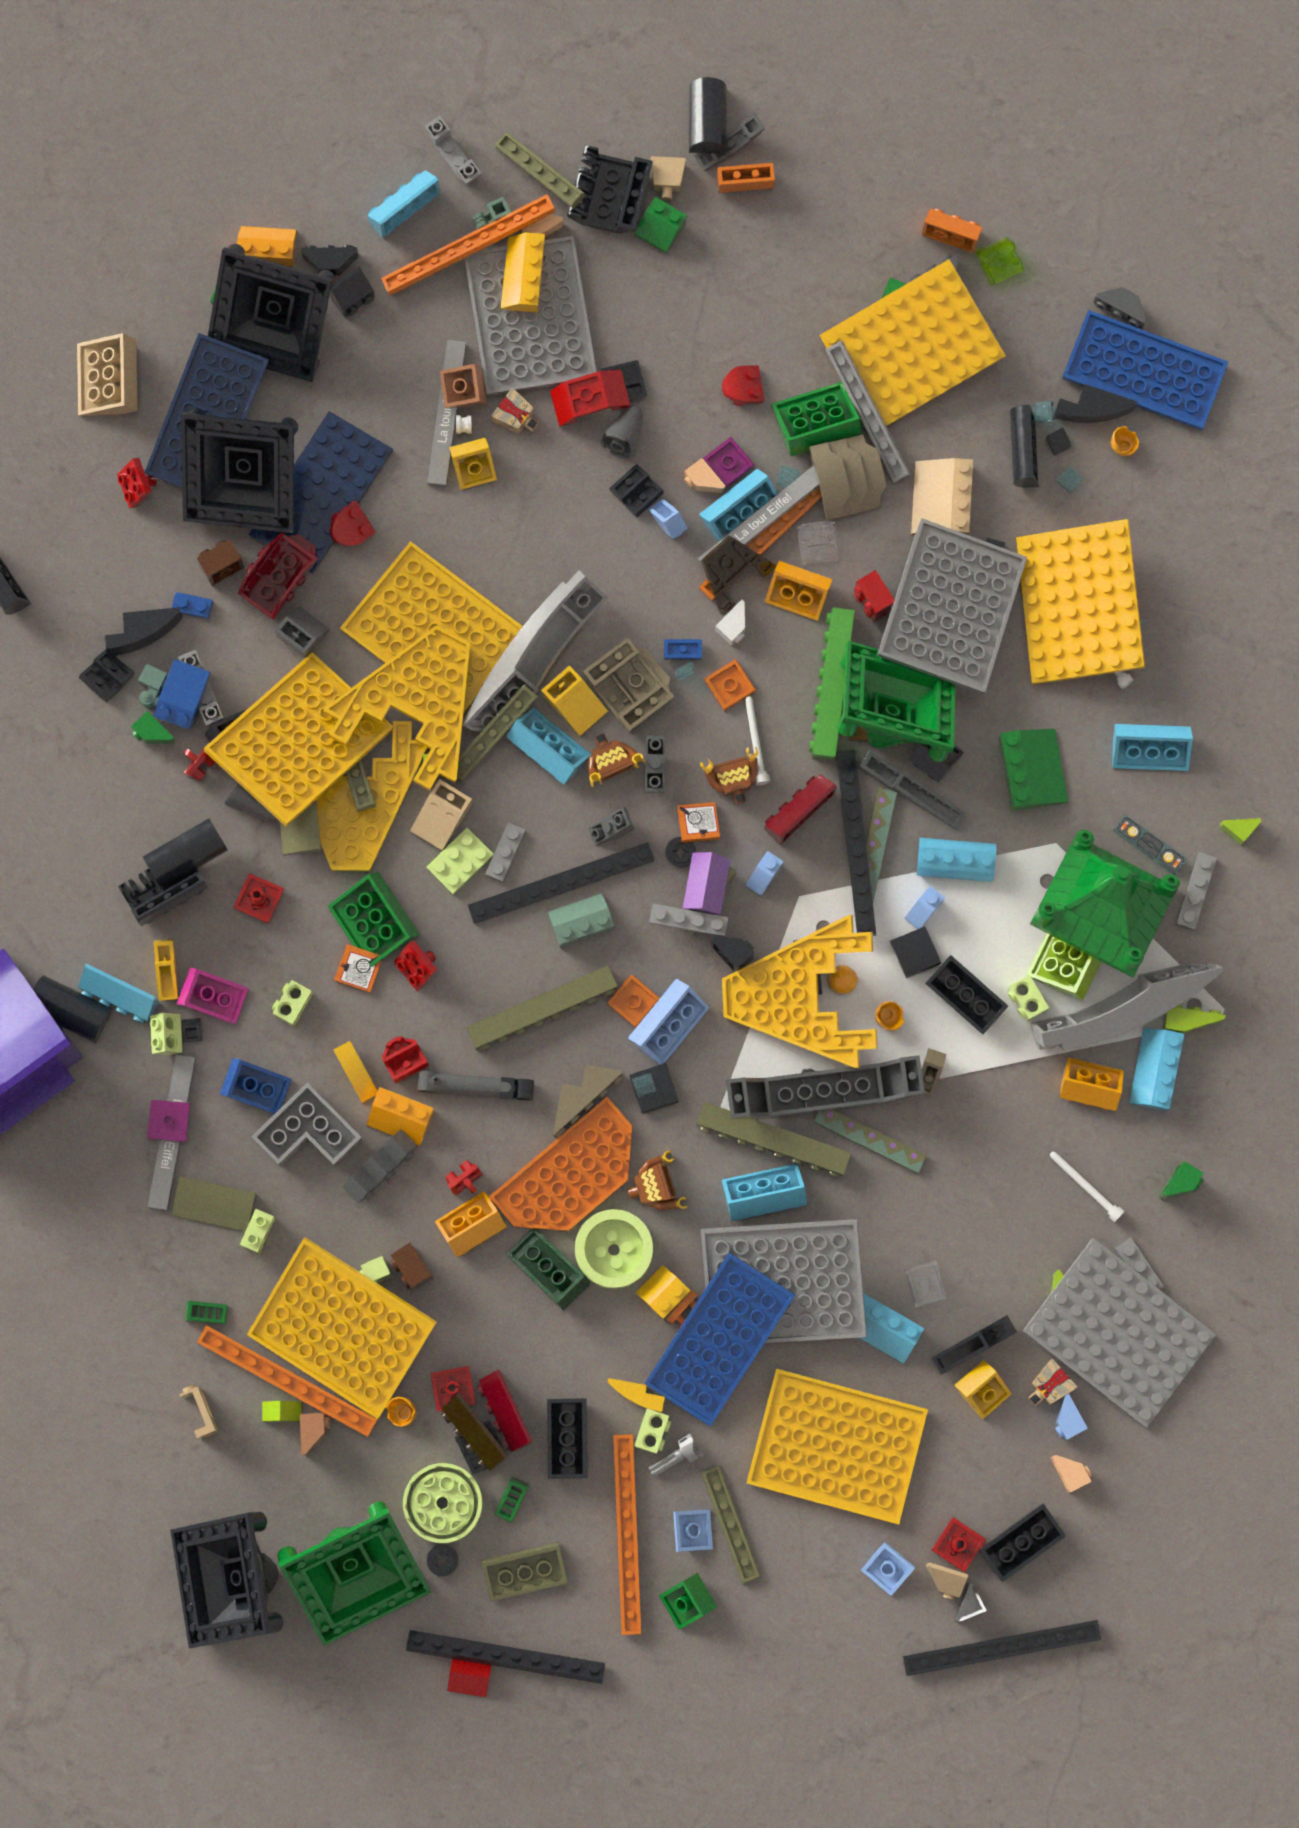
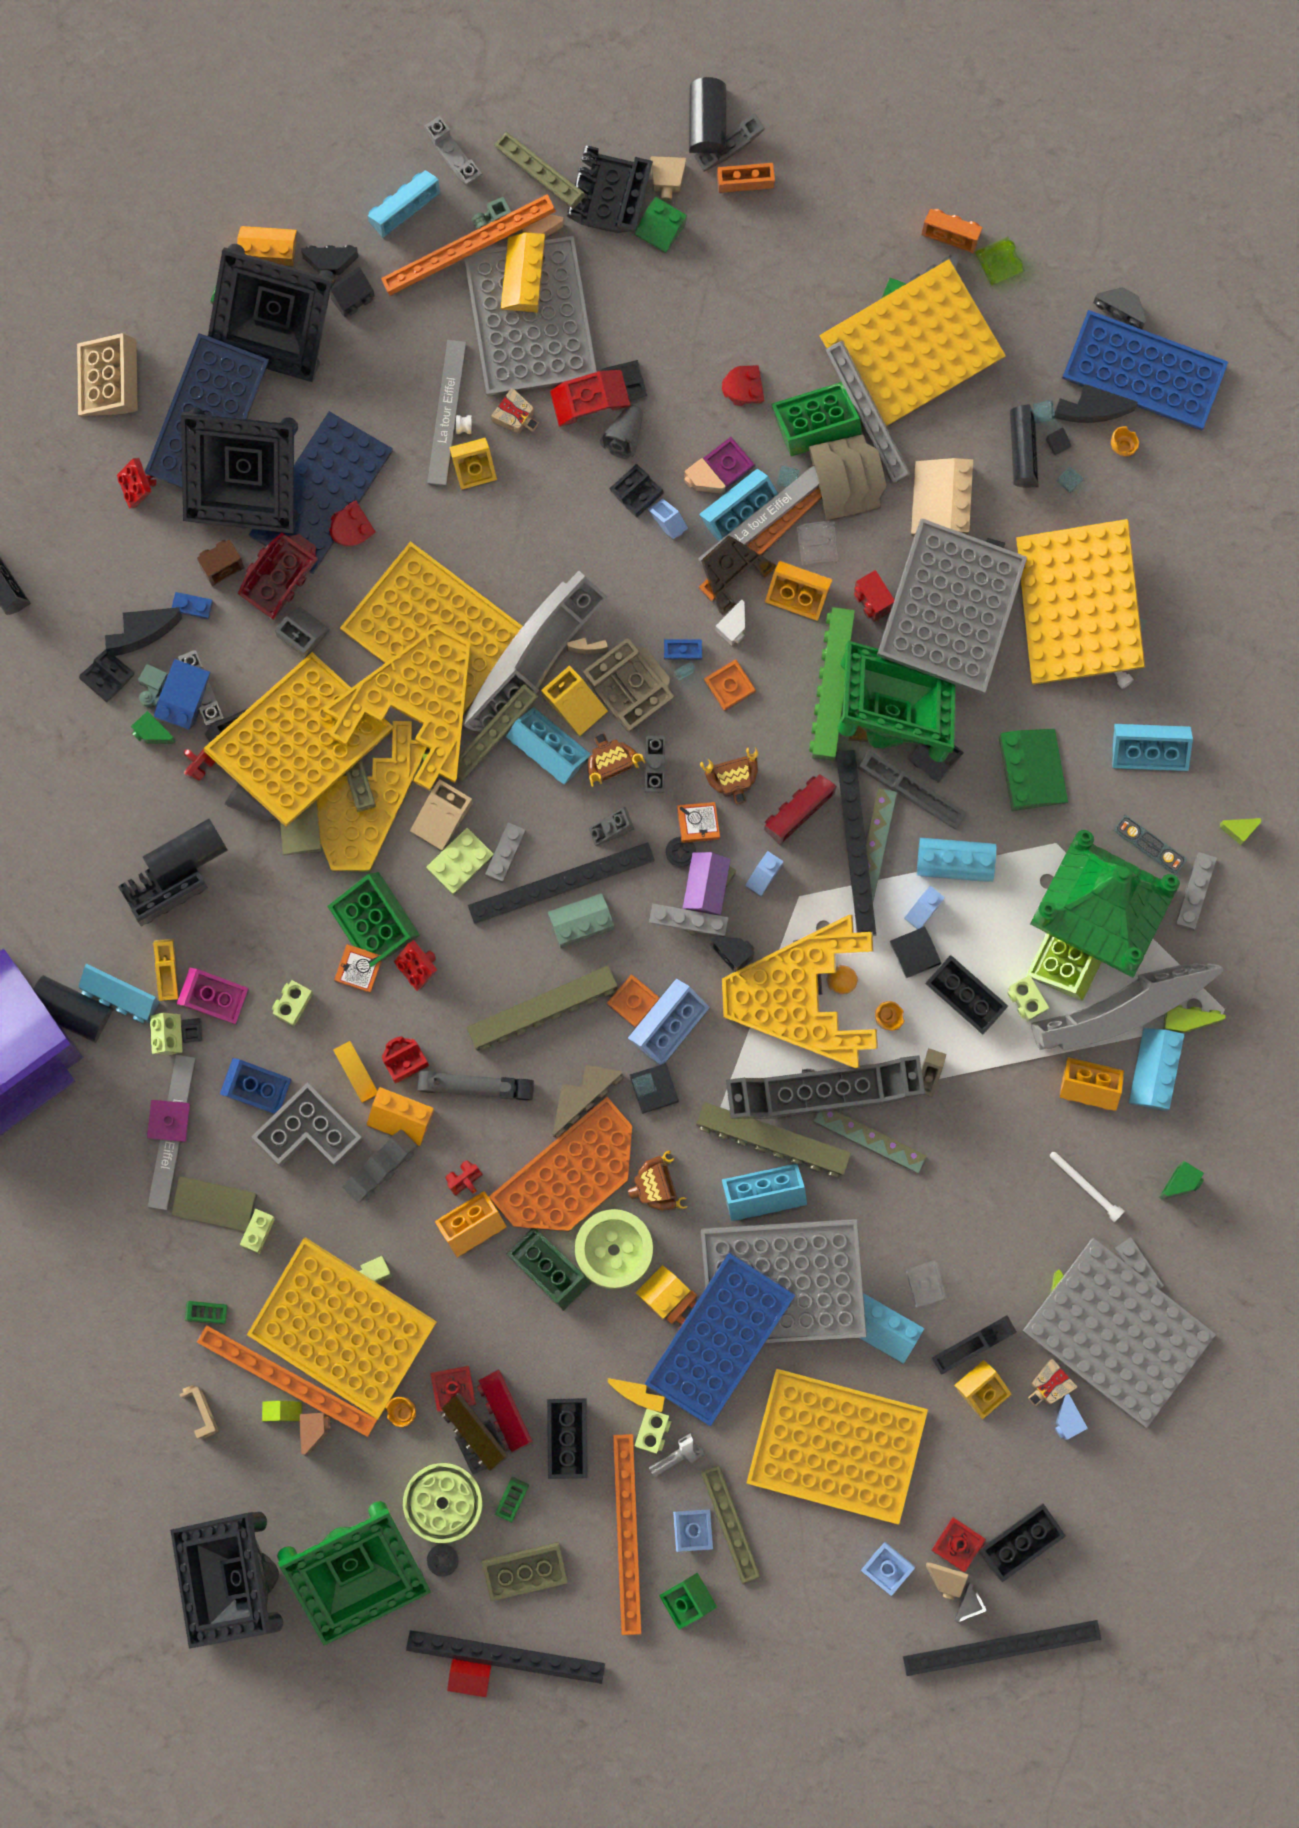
(254, 887): red plate -> none
(411, 1266): reddish brown brick -> none
(463, 386): nougat slope -> none
(580, 646): none -> tan slope
(762, 777): white piece -> none
(1071, 1473): light nougat slope -> none

